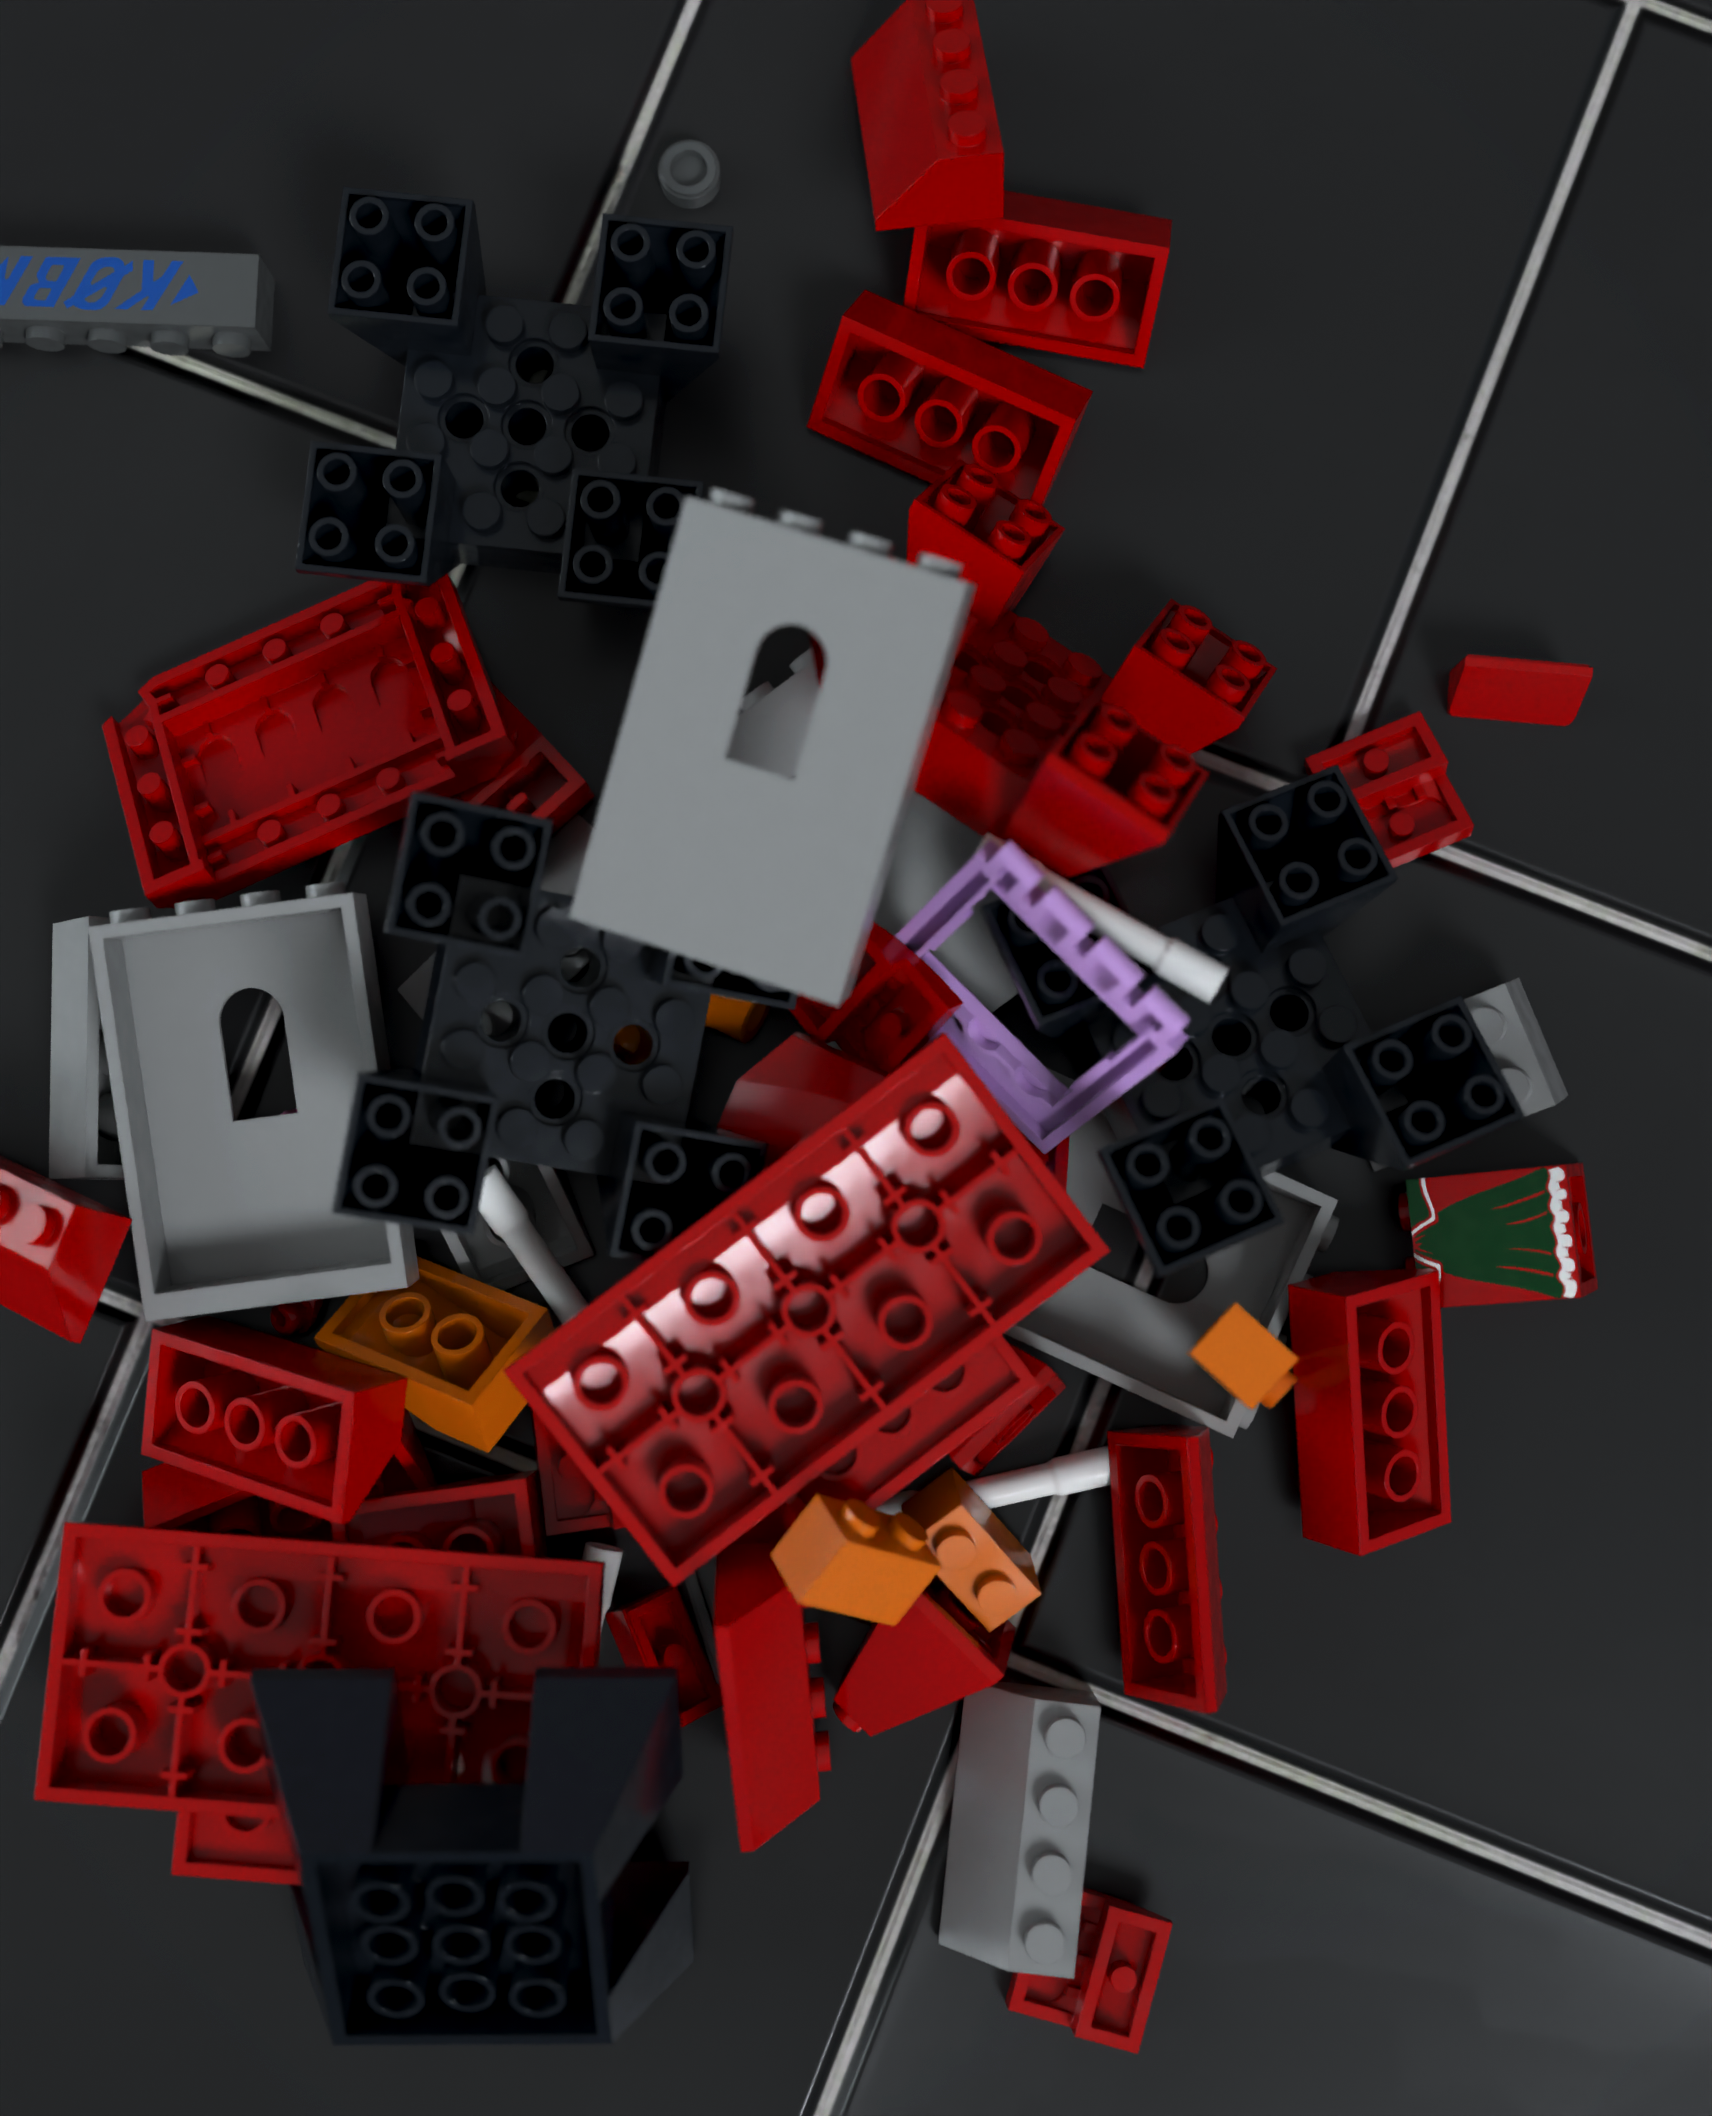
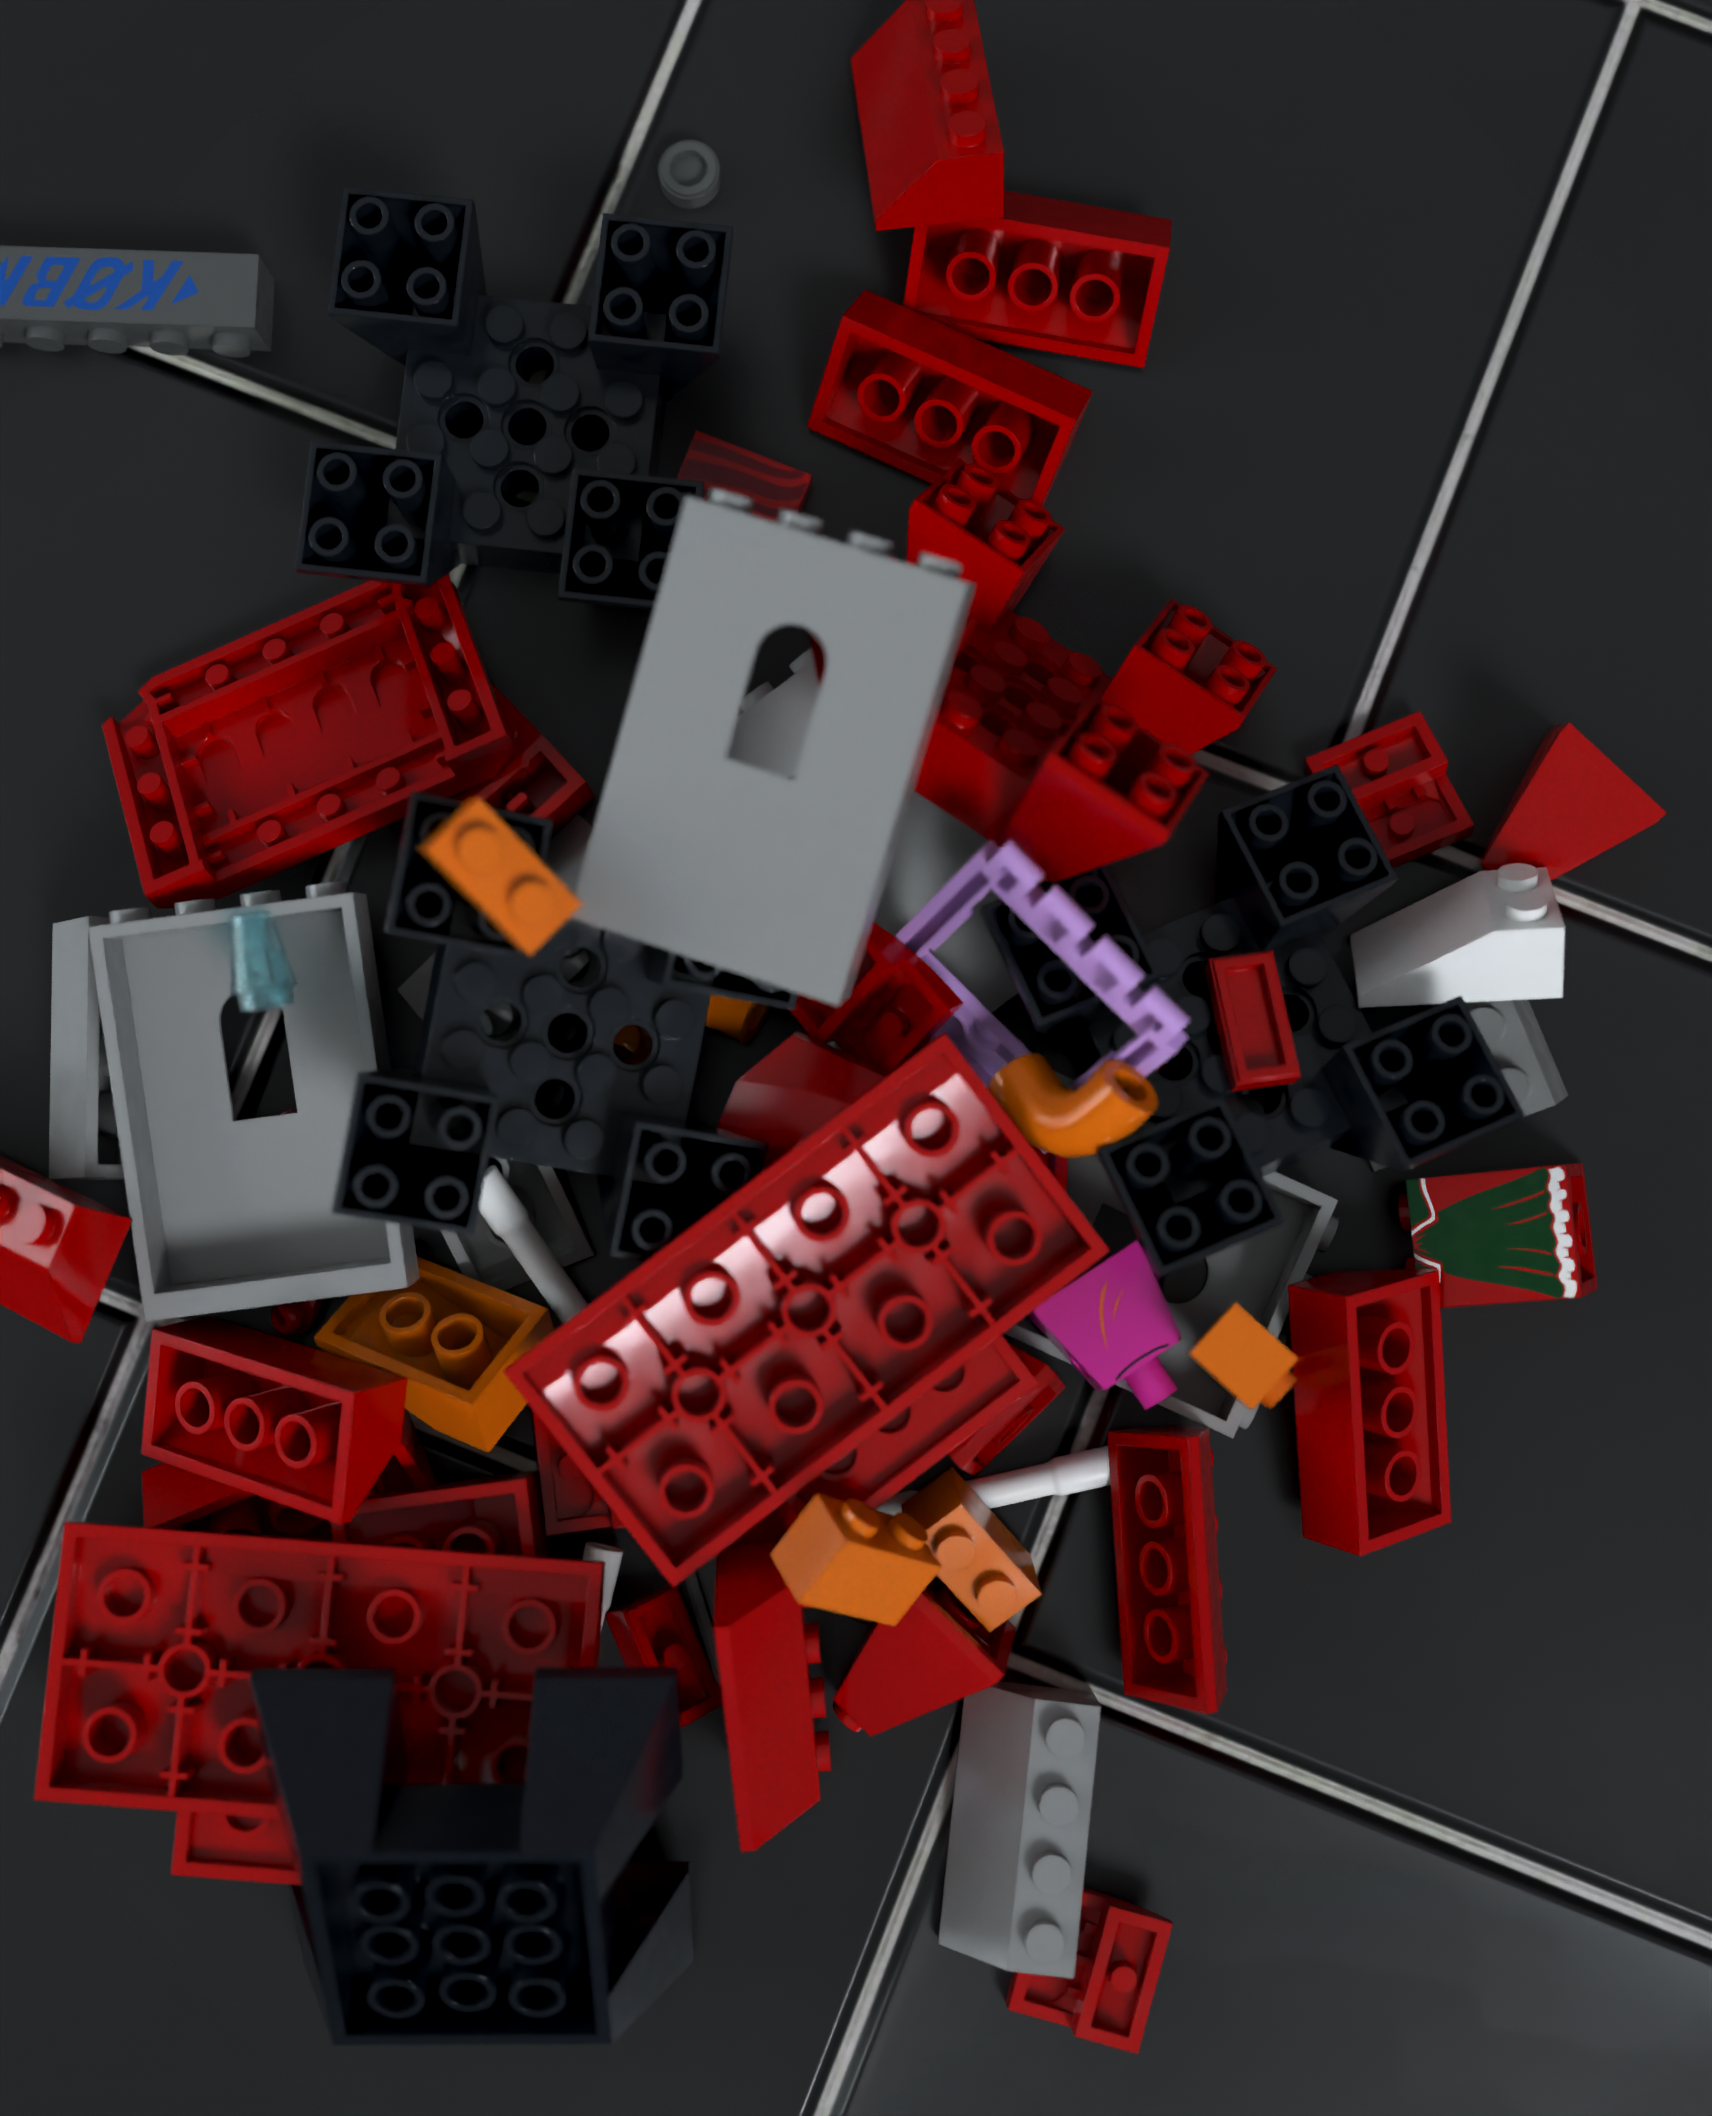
(259, 964): none -> clear light blue cone
(500, 876): none -> orange brick
(747, 475): none -> tile
(1077, 1120): none -> orange cylinder
(1114, 1325): none -> dark pink torso
(1164, 955): white piece -> none
(1251, 1020): none -> red tile
(1475, 940): none -> white slope
(1517, 689): red slope -> none
(1568, 808): none -> red slope

